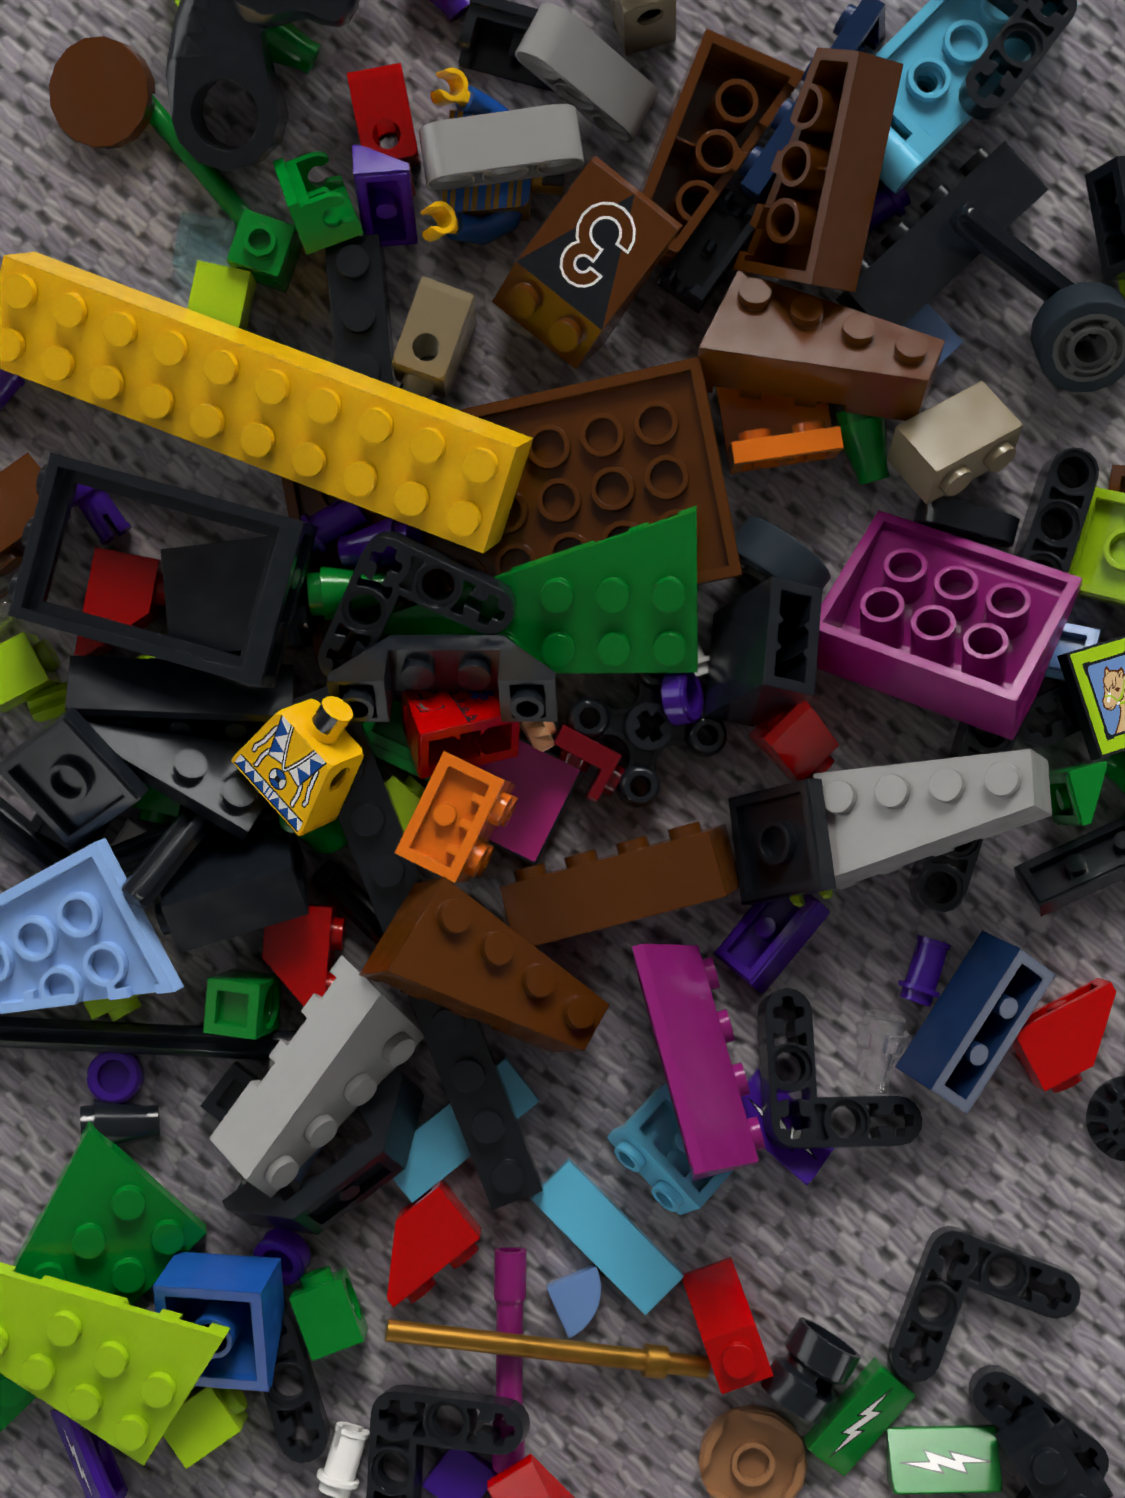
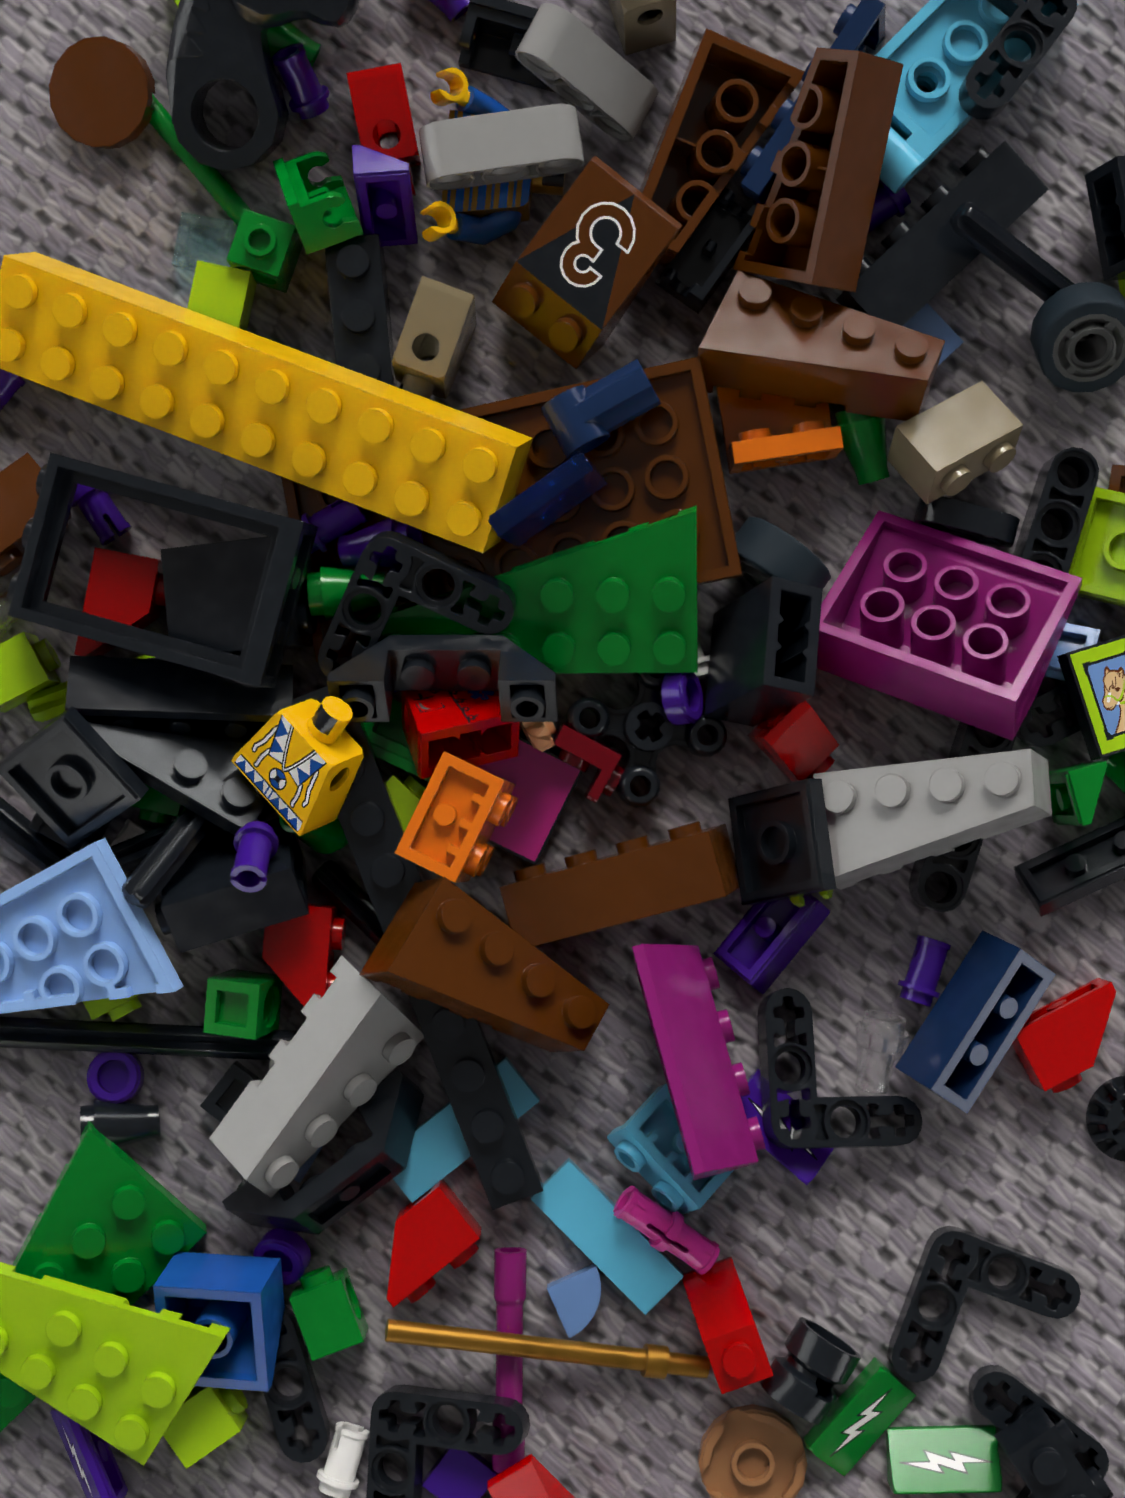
(254, 847): none -> dark purple pin
(306, 93): none -> dark purple pin
(547, 500): none -> clear blue tile
(587, 415): none -> dark blue piece
(666, 1230): none -> dark pink pin

